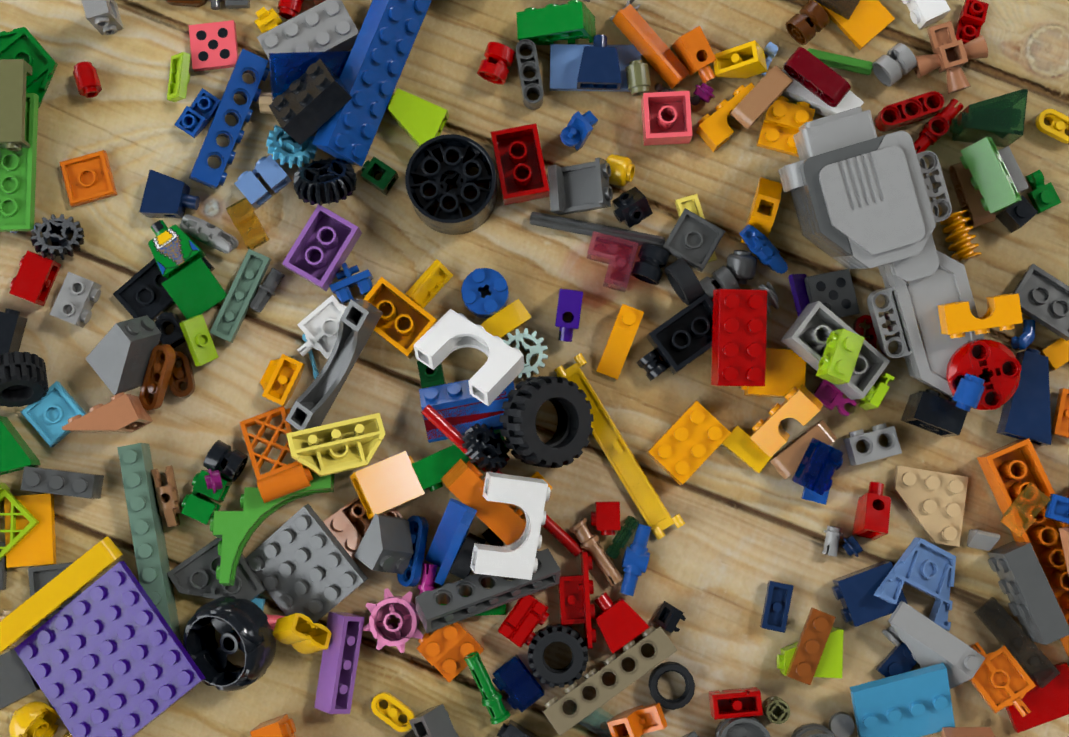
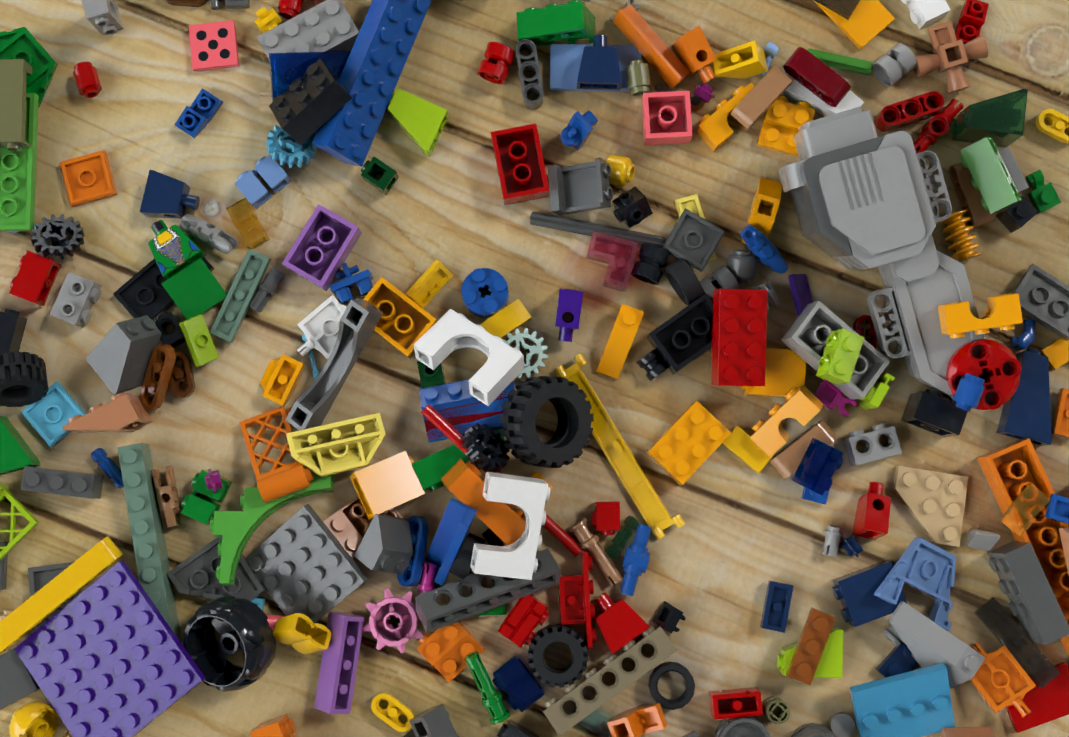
(40, 543): light orange tile -> none
(108, 466): none -> blue axle
(178, 77): lime plate -> none
(218, 457): black wheel -> none
(246, 63): blue brick -> none
(325, 181): black gear -> none
(452, 220): black wheel -> none
(804, 26): reddish brown wheel -> none
(834, 291): dark grey tile -> none

